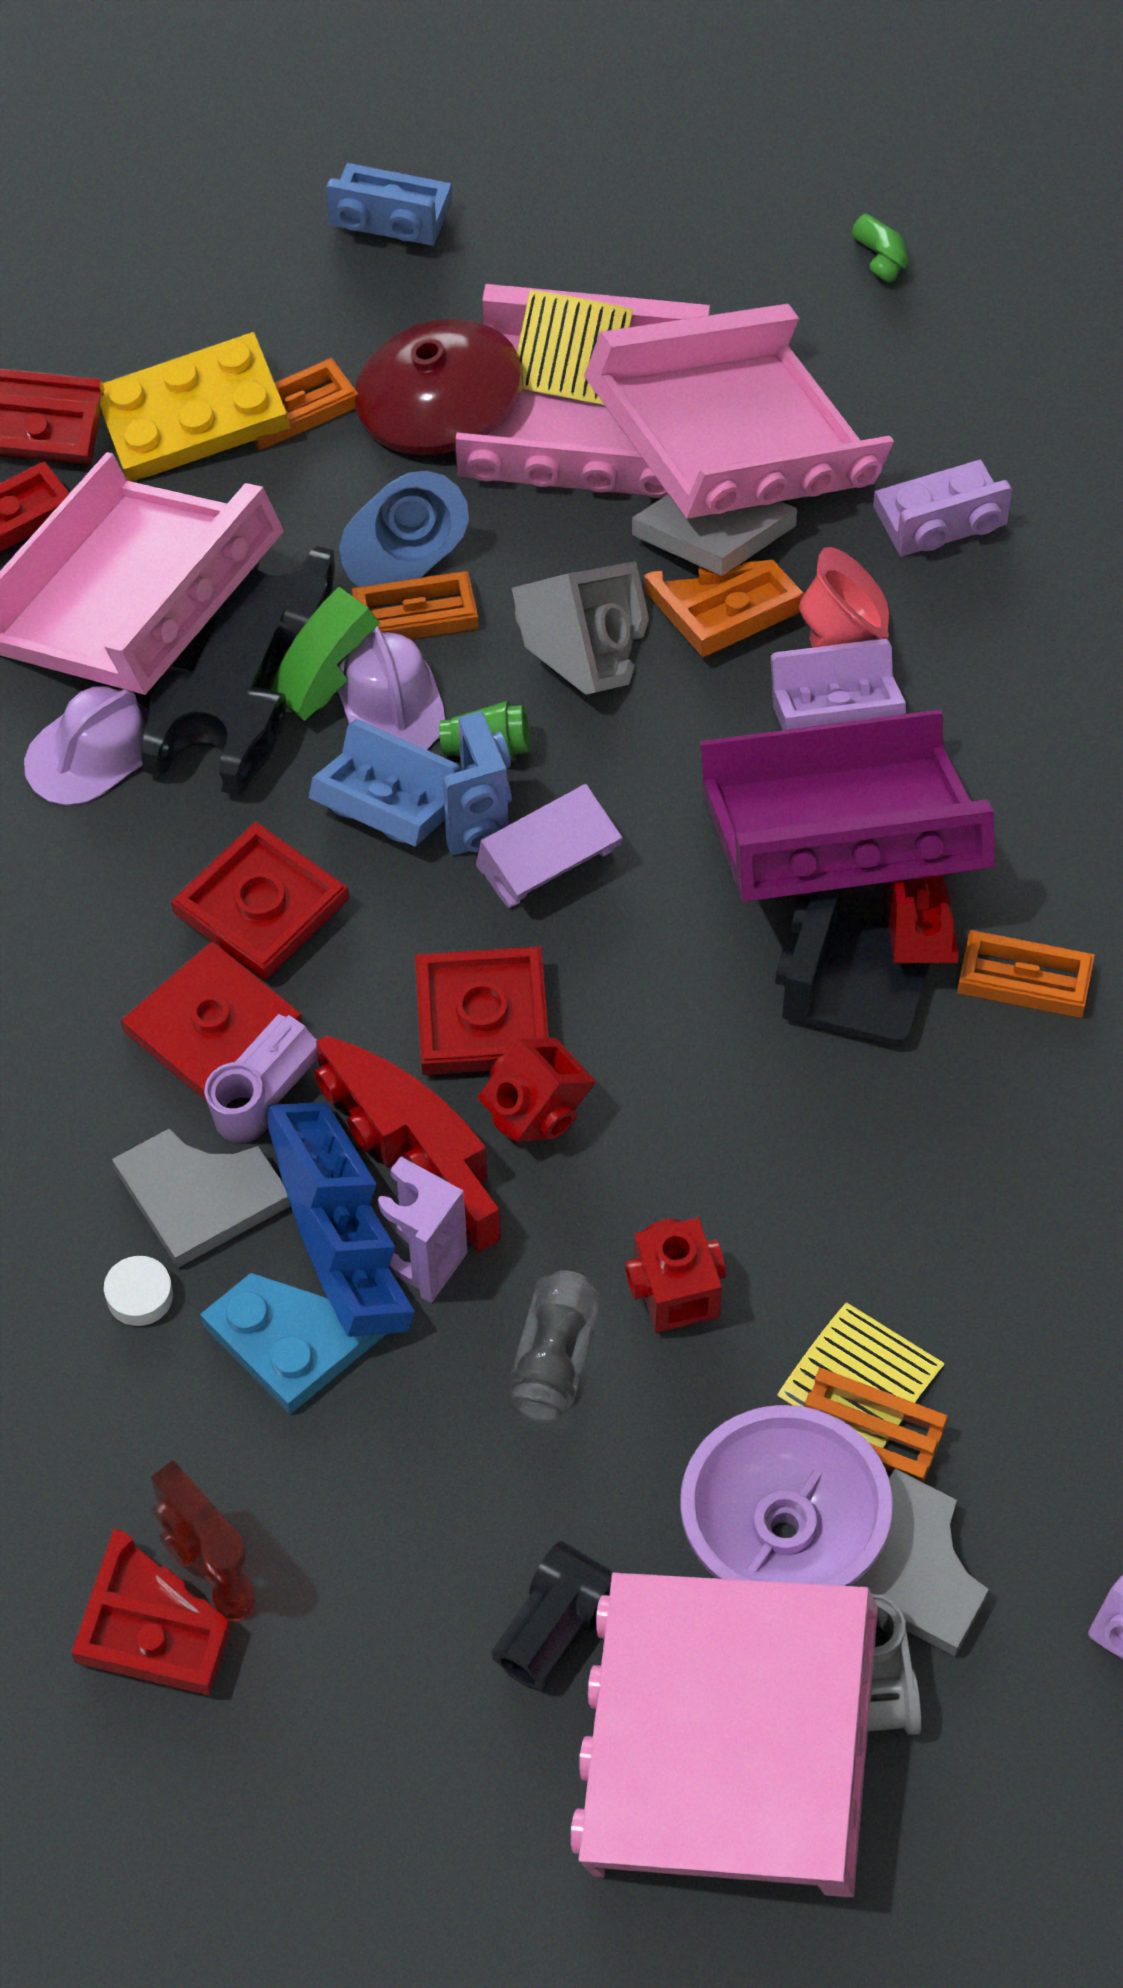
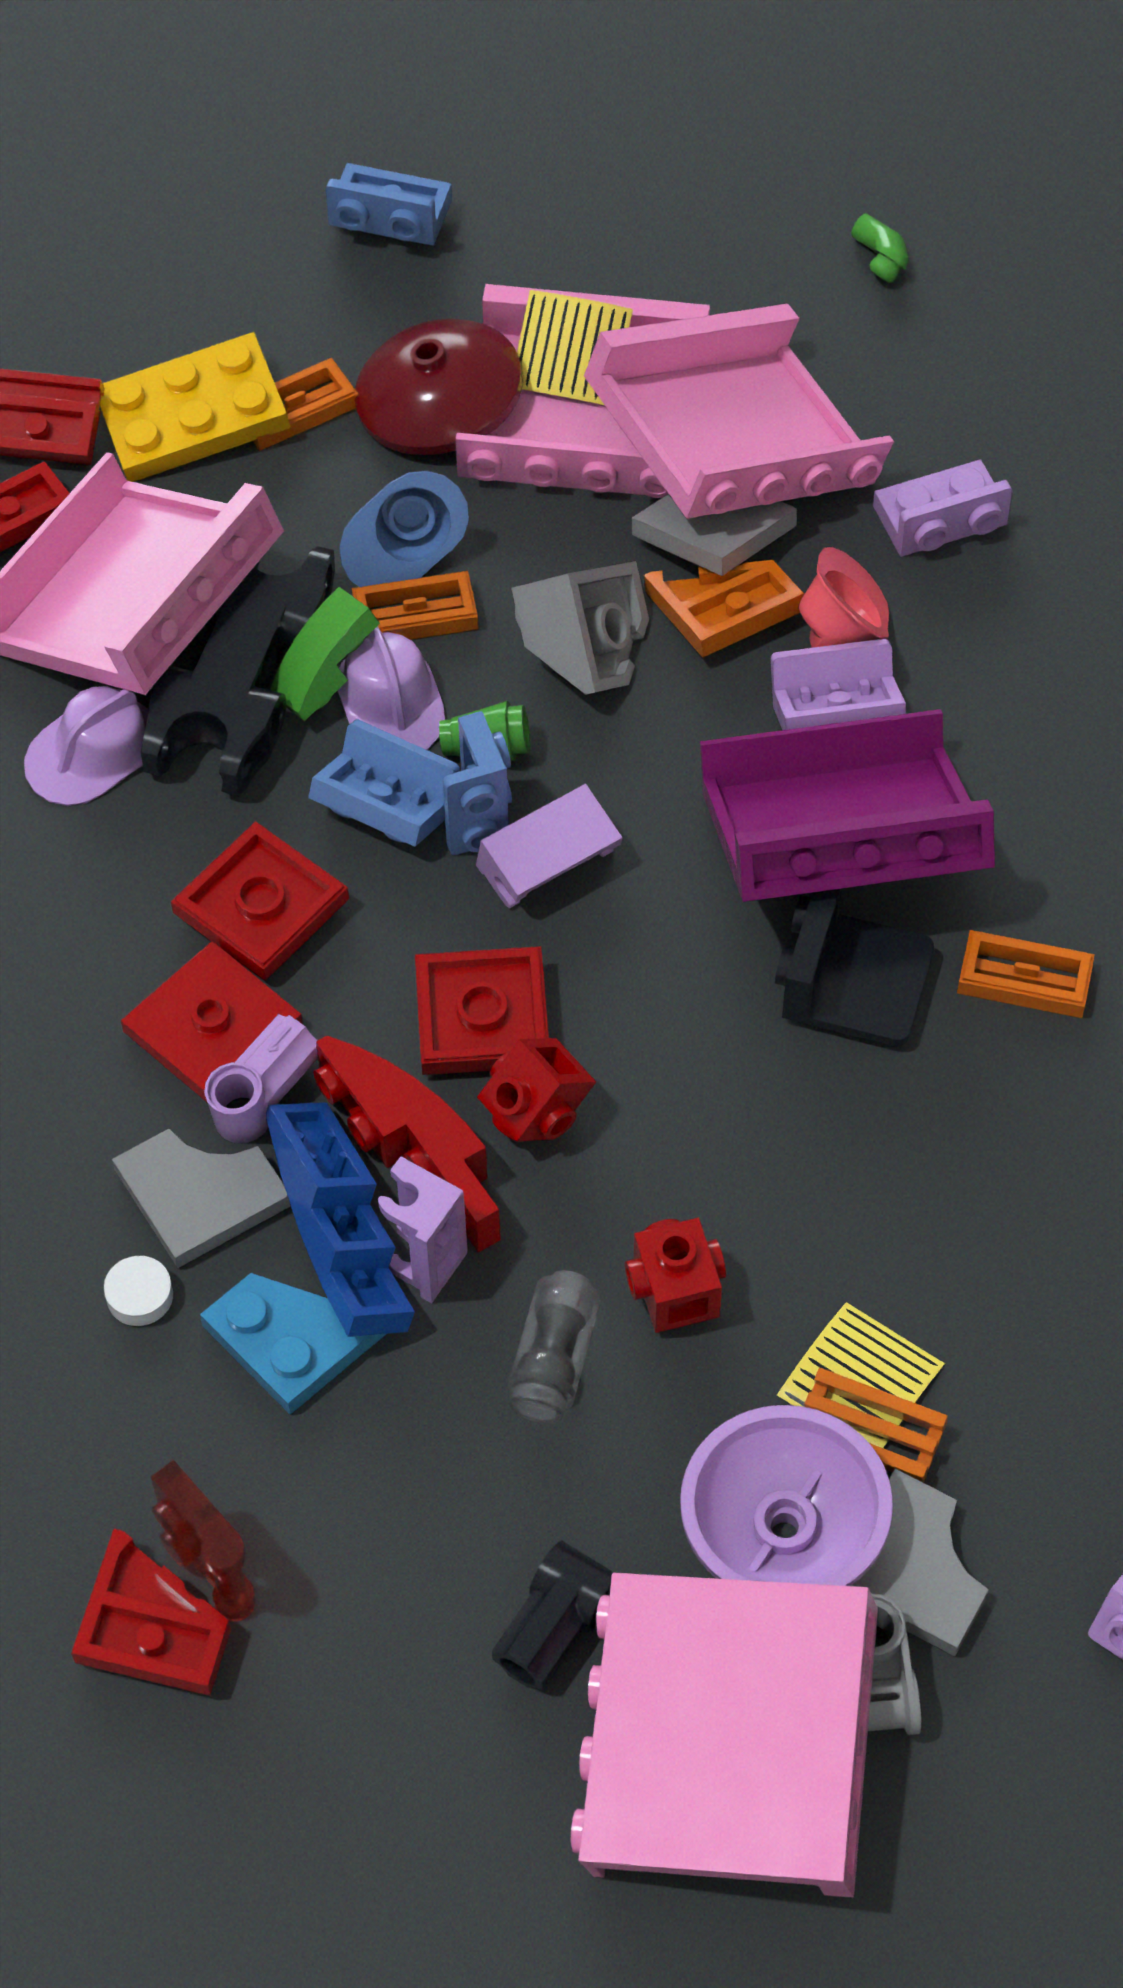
(921, 921): red hinge -> none

